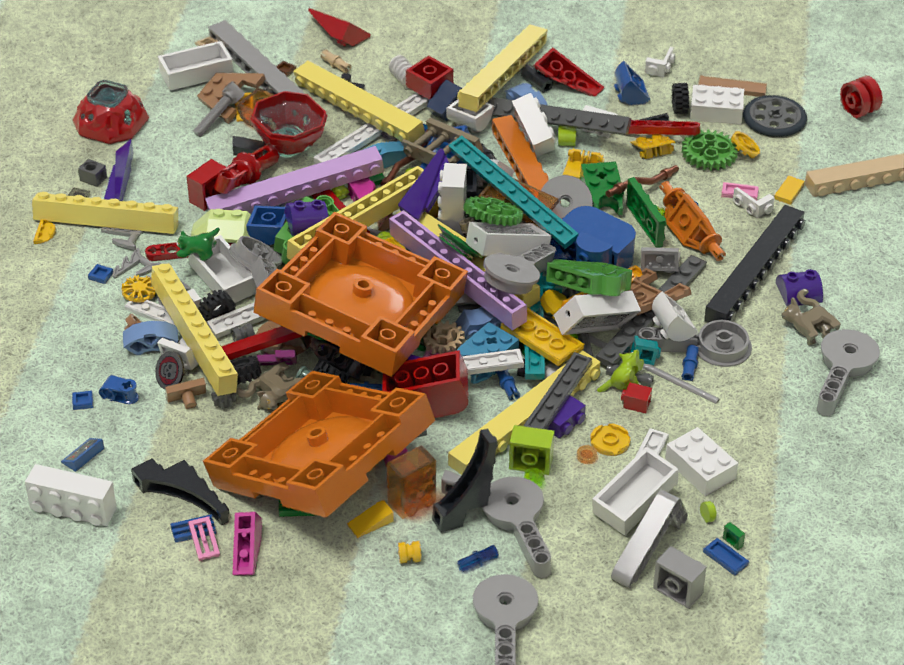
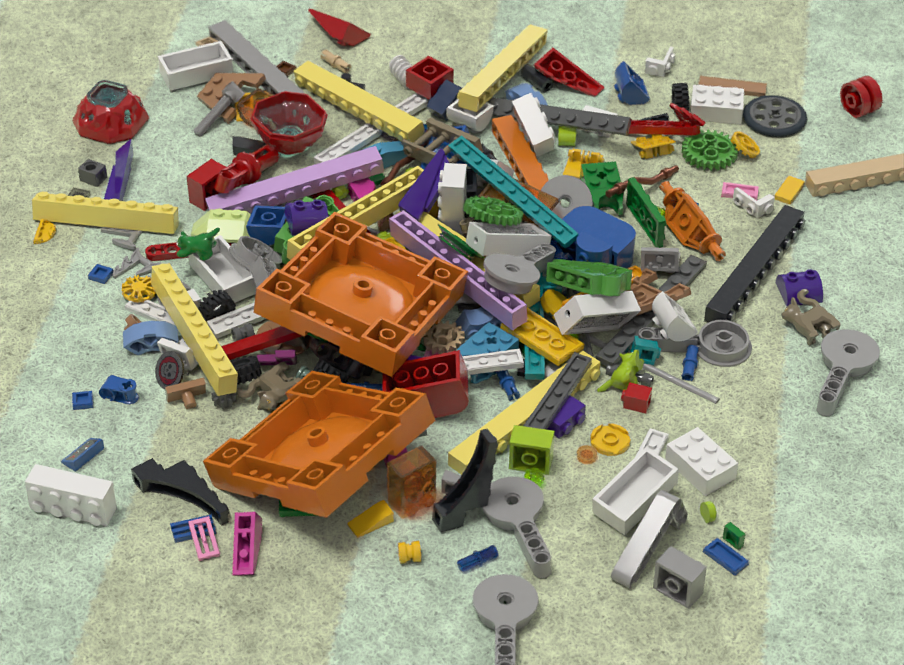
(683, 115): none -> red piece

